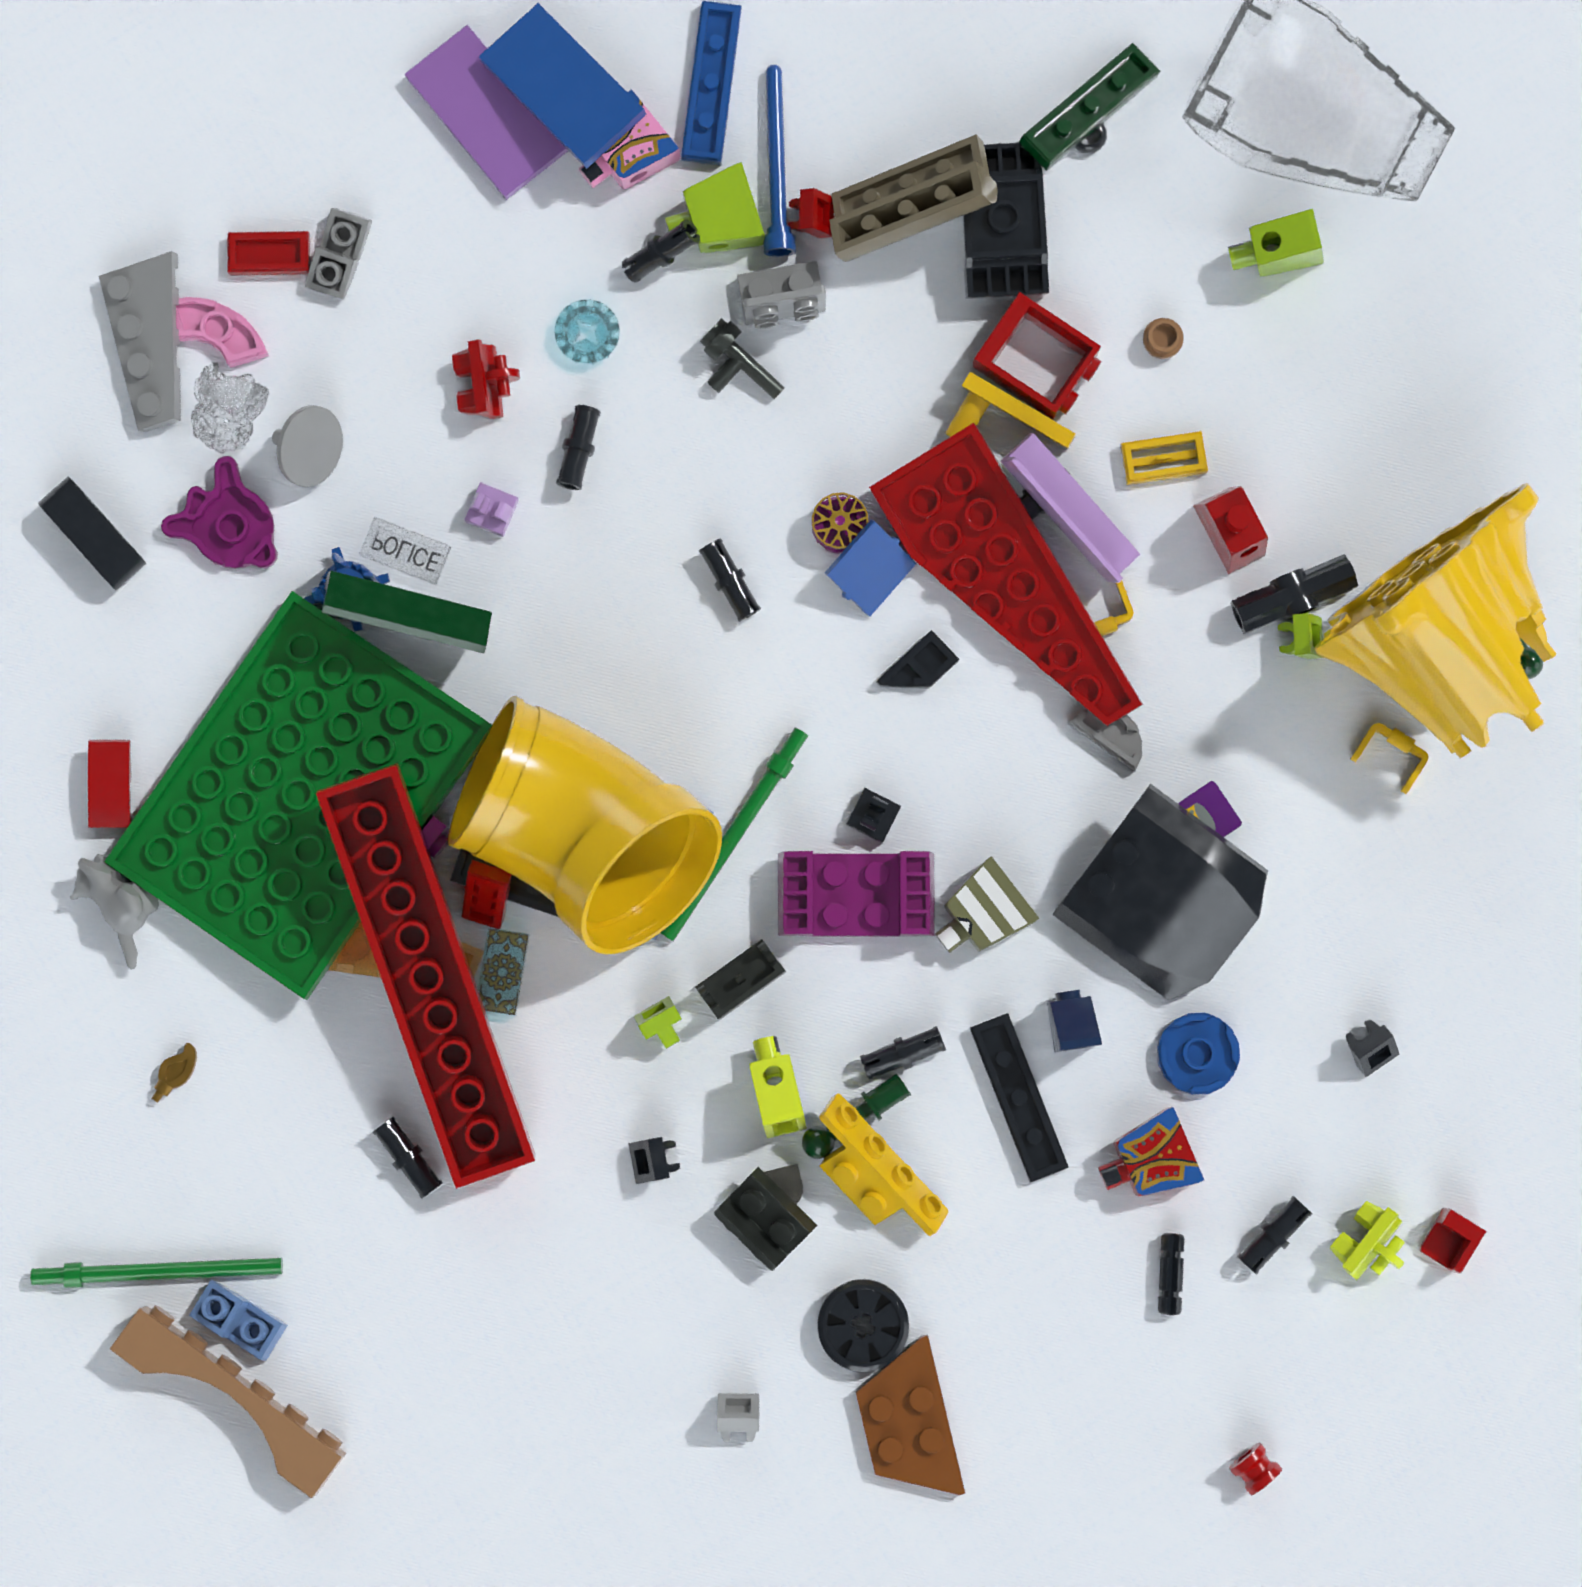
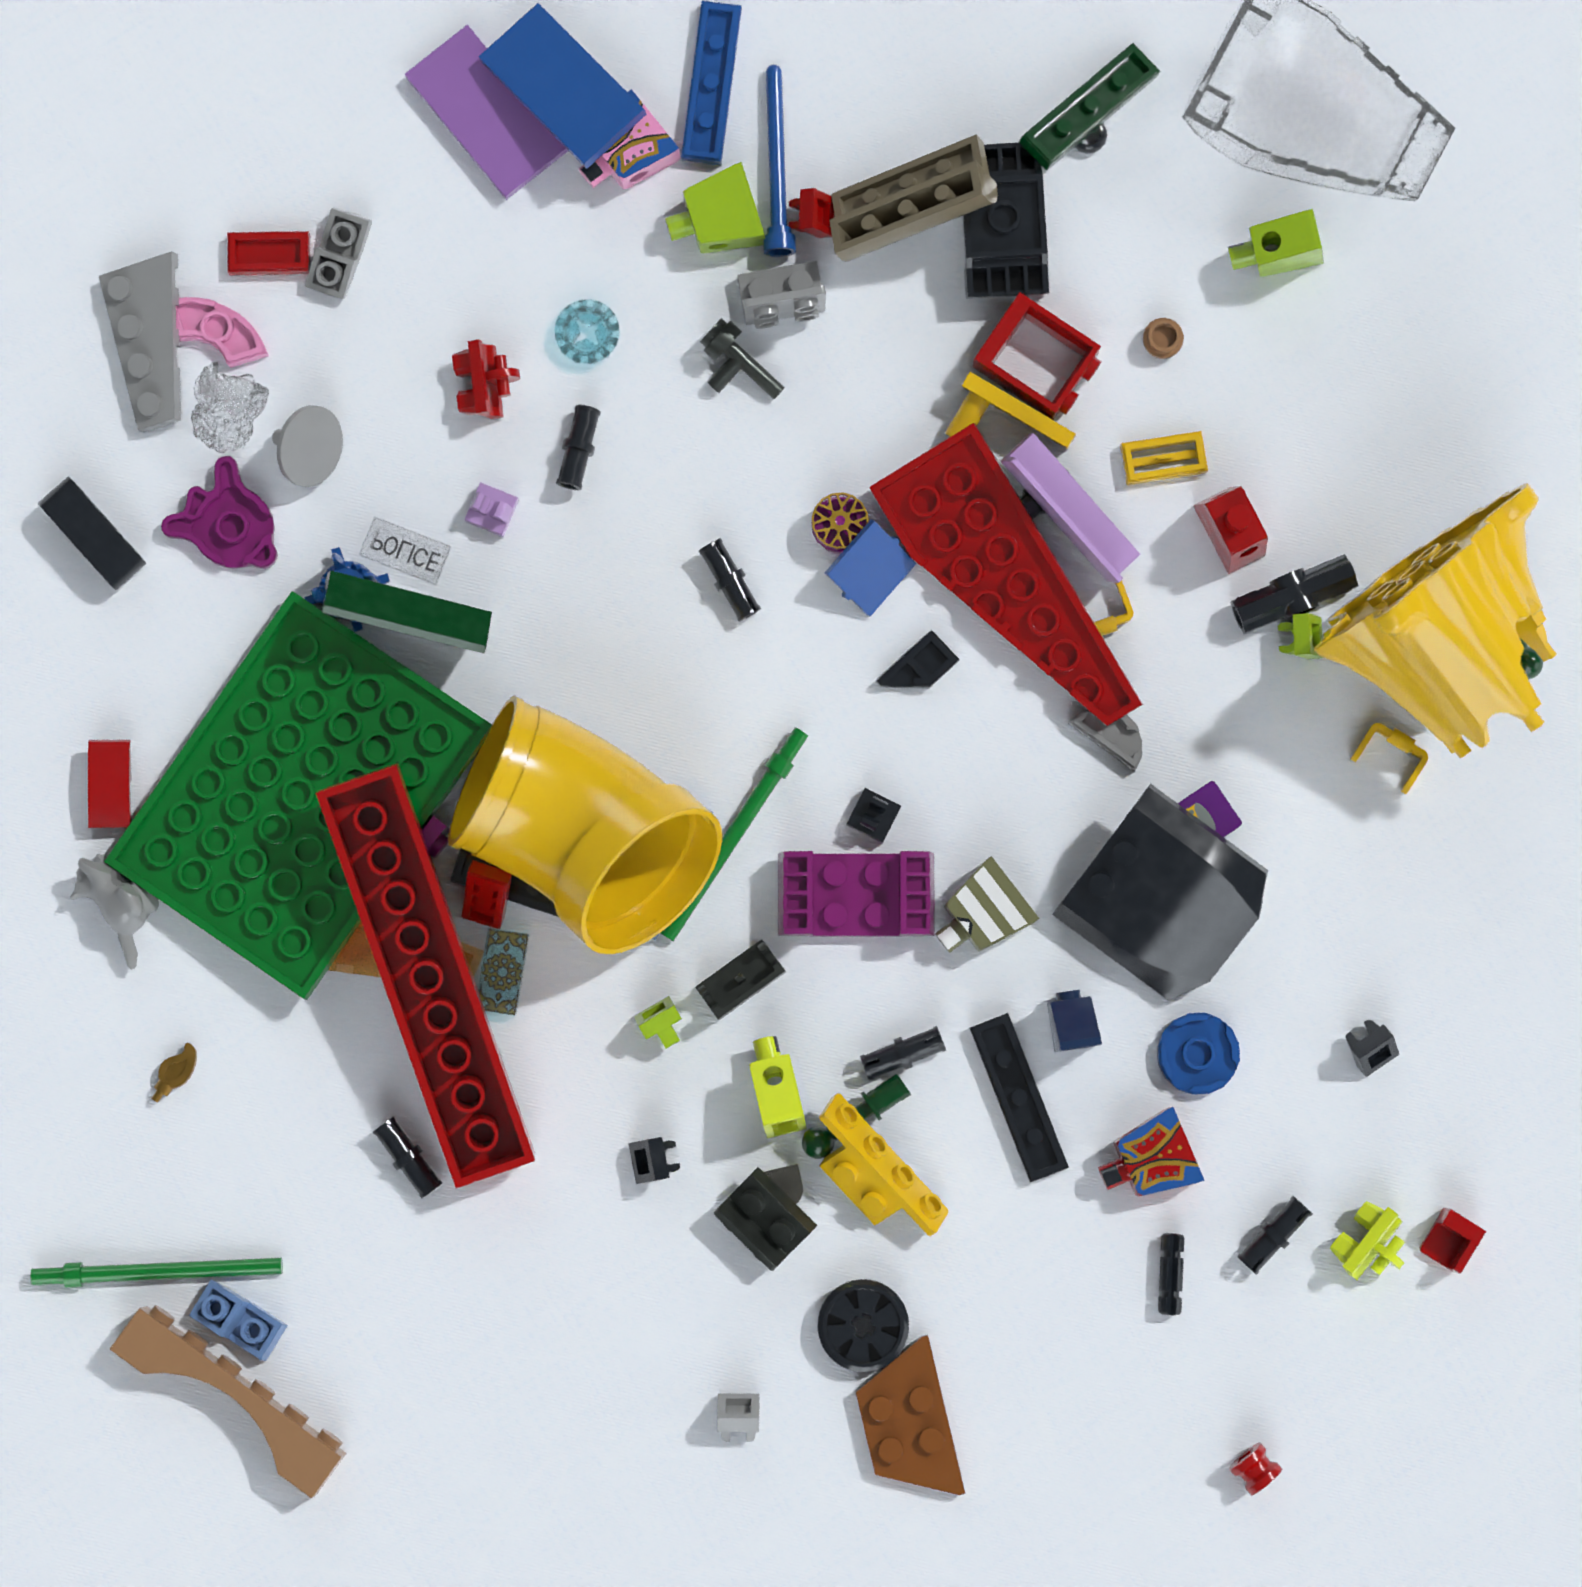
(660, 251): black pin -> none

